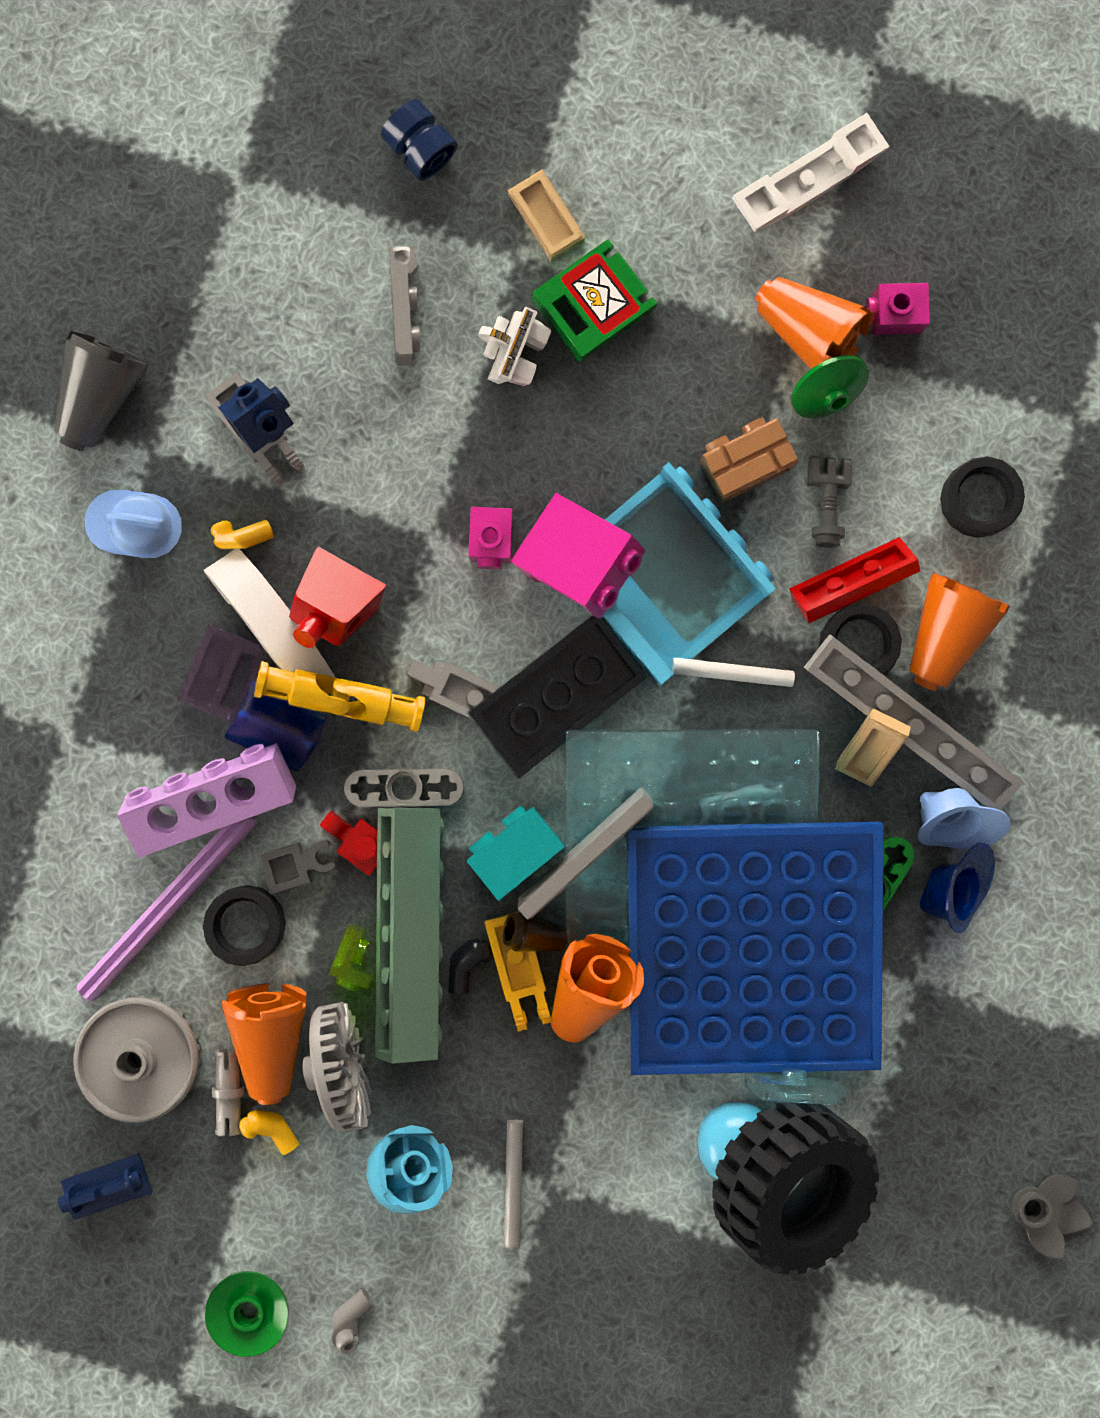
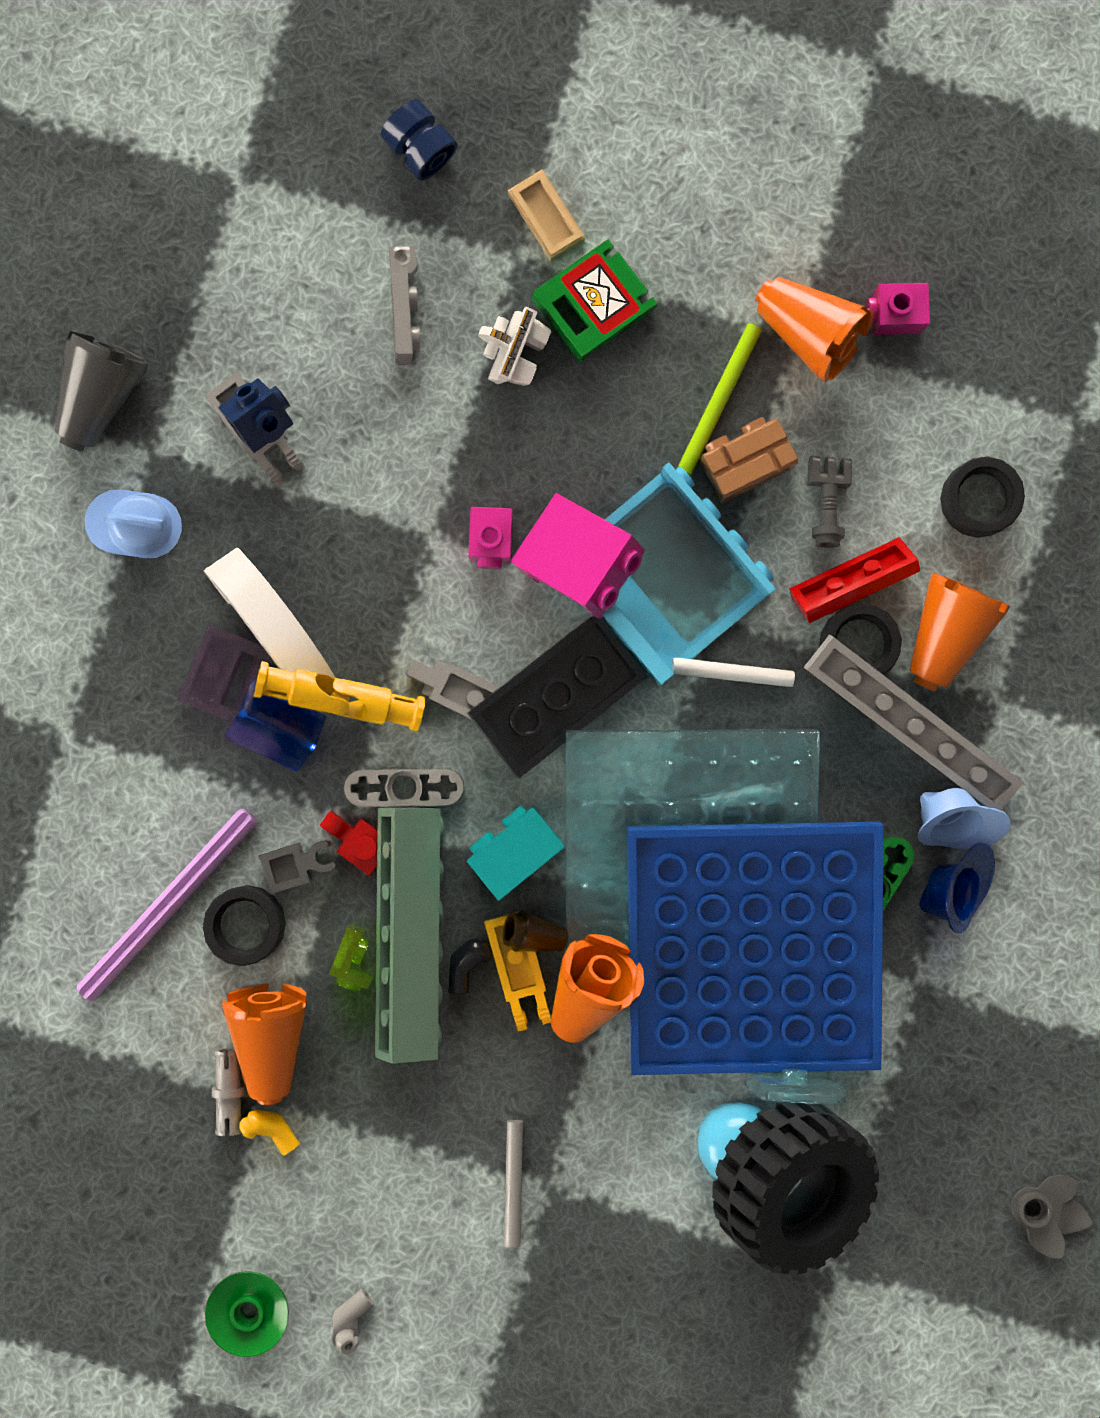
(104, 1187): dark blue hinge -> none
(153, 830): lavender brick -> none
(160, 1040): light grey wheel -> none
(242, 538): yellow arm -> none
(333, 600): torso -> none
(337, 1068): light grey wheel -> none
(409, 1170): medium azure cylinder -> none
(585, 853): light grey tile -> none
(720, 398): none -> lime bar
(812, 175): white slope -> none
(830, 386): green dish -> none
(872, 747): tan tile -> none

